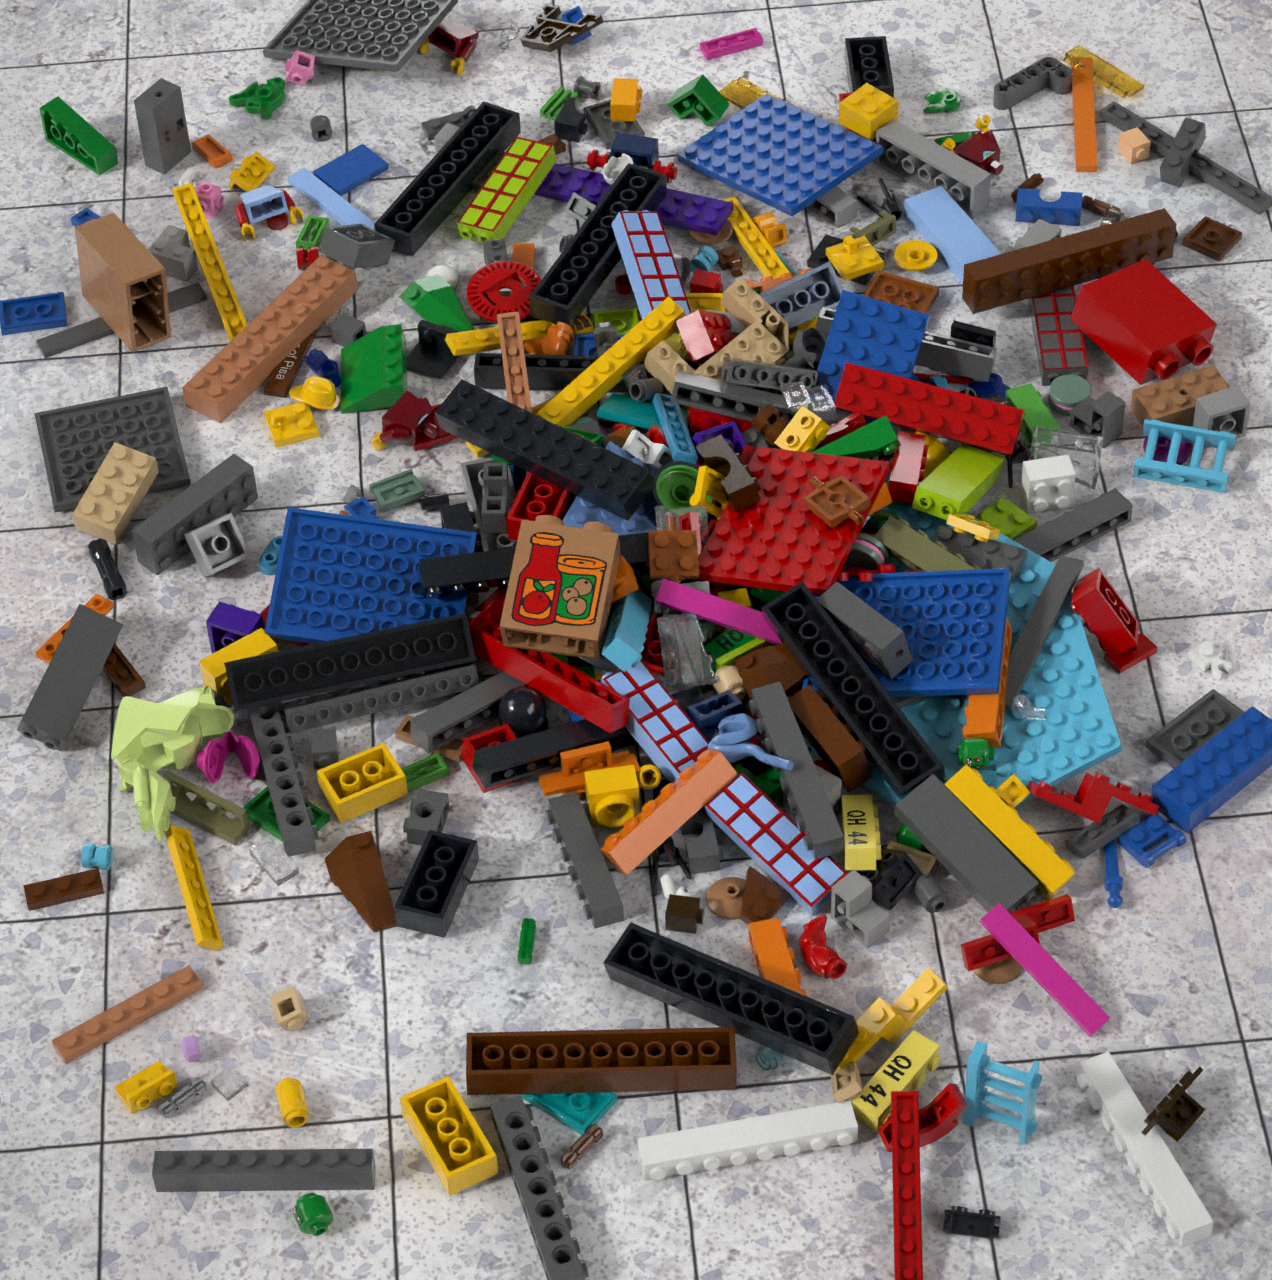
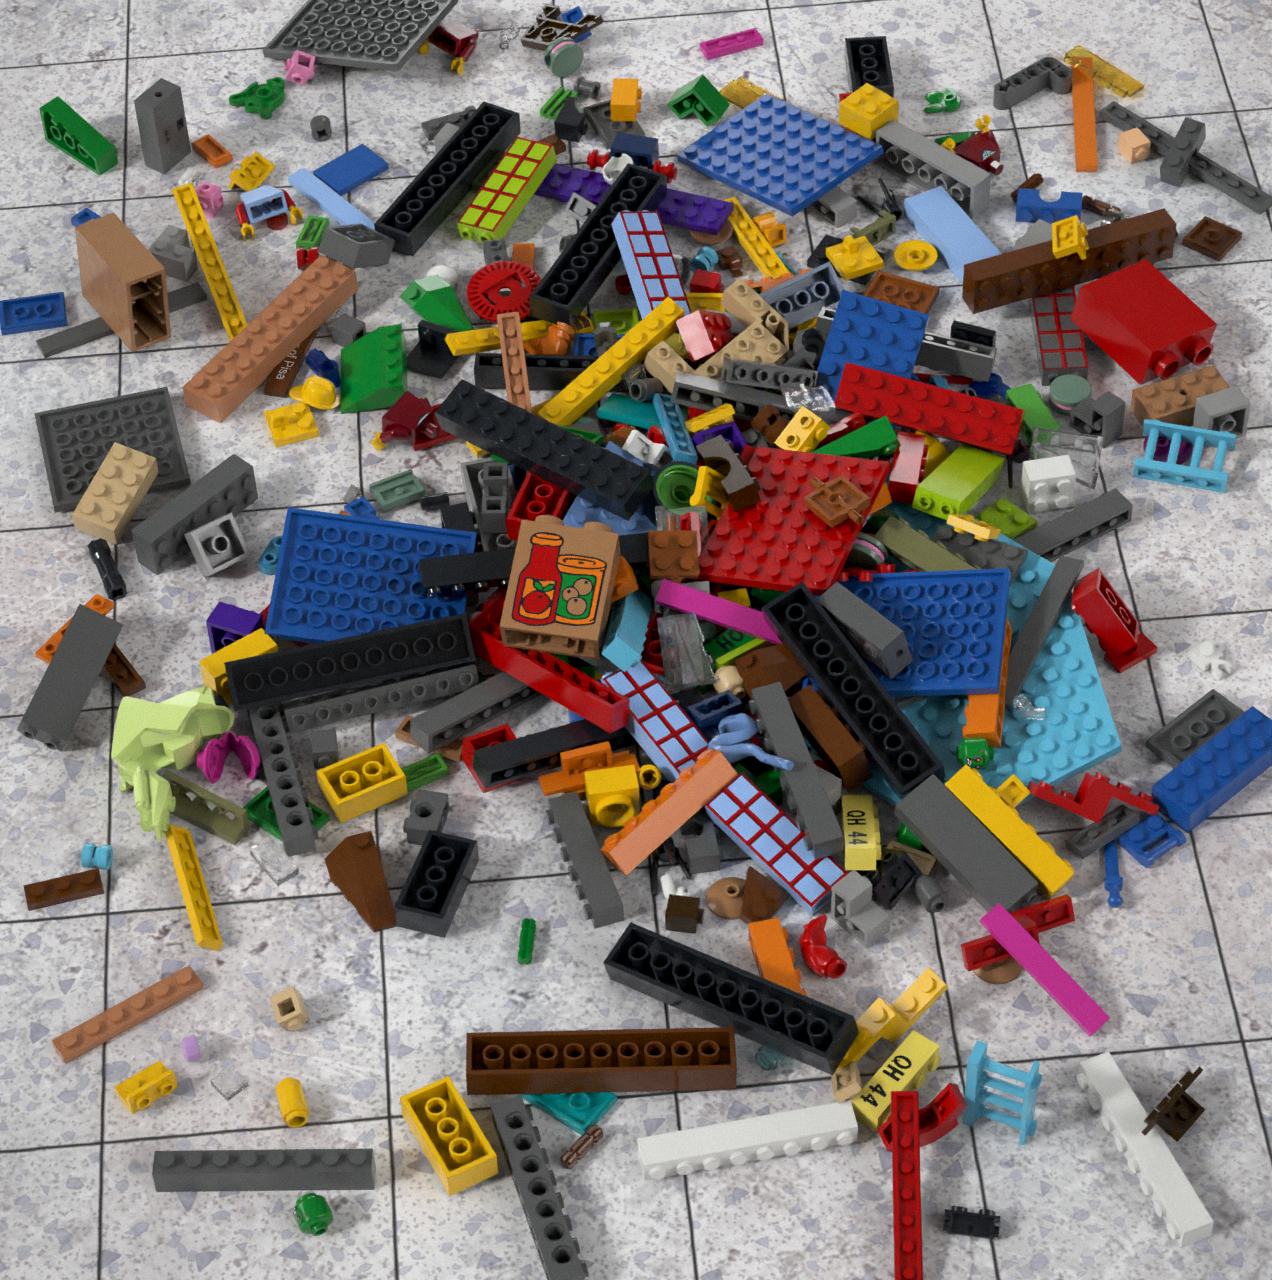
(182, 1097): dark grey axle -> none
(523, 711): black tile -> none
(563, 57): none -> sand green head
(710, 419): none -> yellow bracket
(1069, 237): none -> yellow bracket

